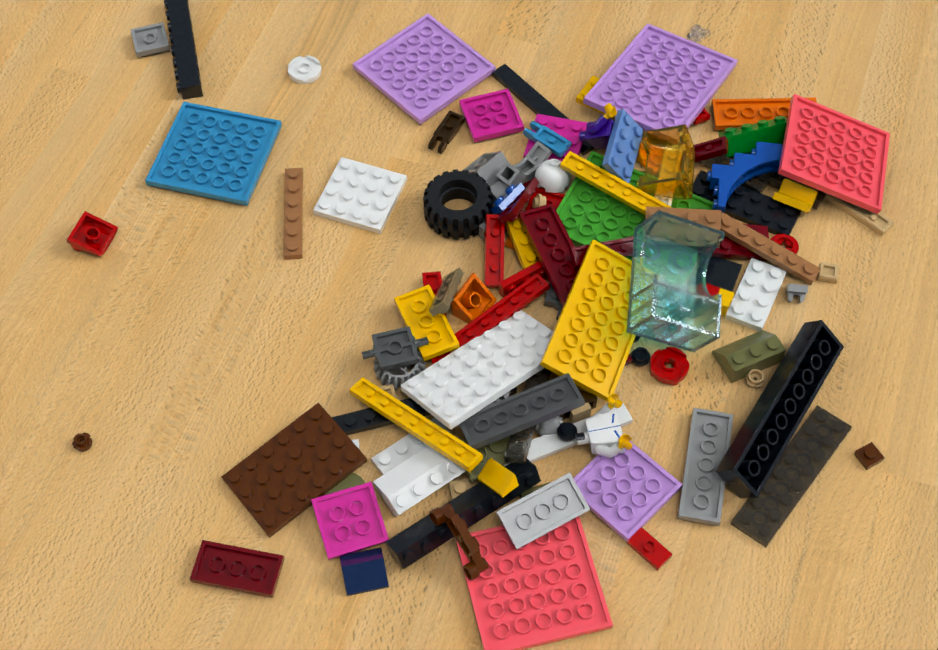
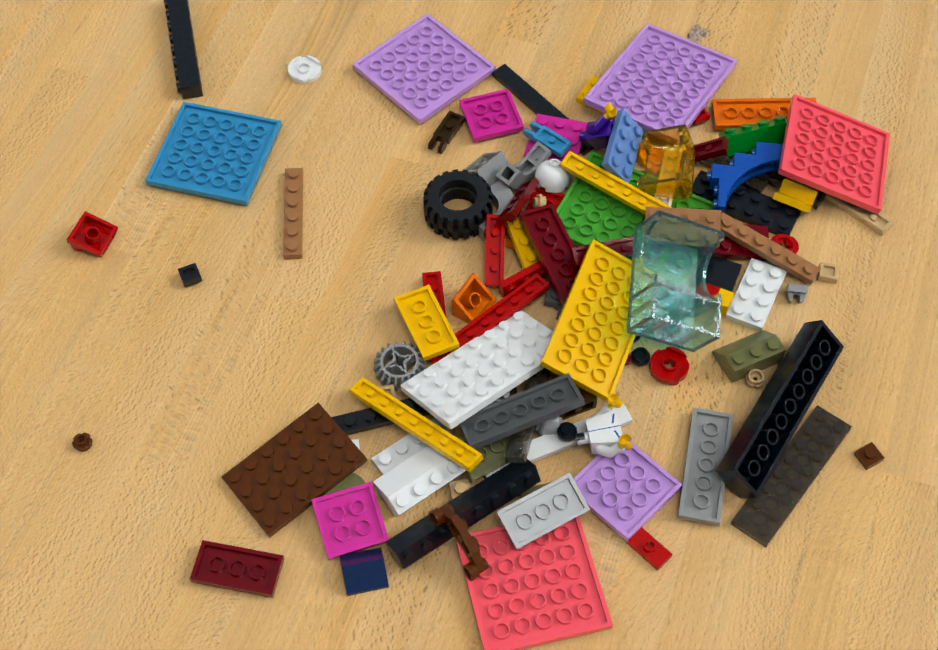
(150, 39): light grey plate -> none
(190, 274): none -> black plate
(360, 195): white plate -> none
(395, 348): dark grey plate -> none
(446, 292): dark tan plate -> none
(498, 478): yellow slope -> none
(502, 203): plate -> none
(580, 413): tan tile -> none

